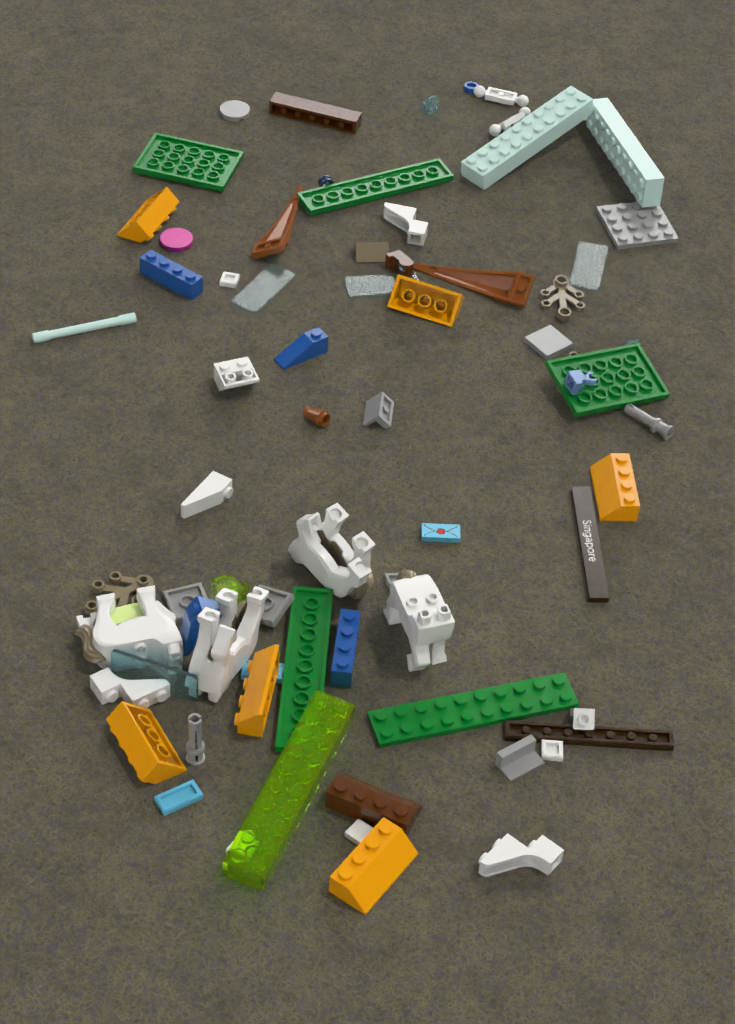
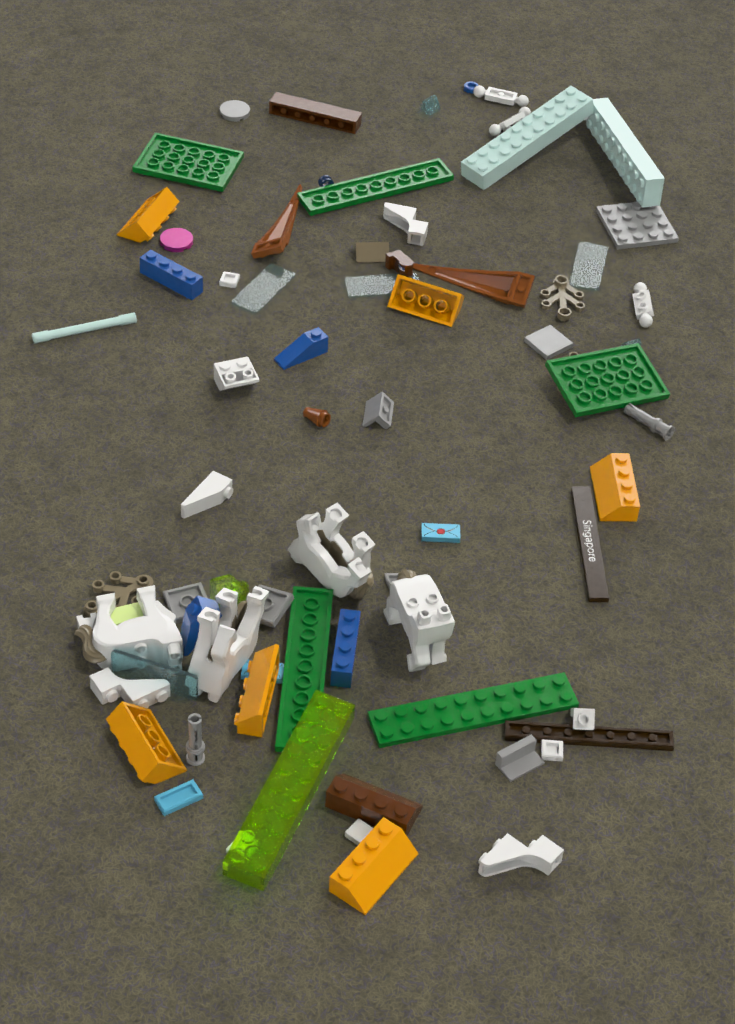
(576, 379): medium blue piece -> none
(643, 305): none -> white plate

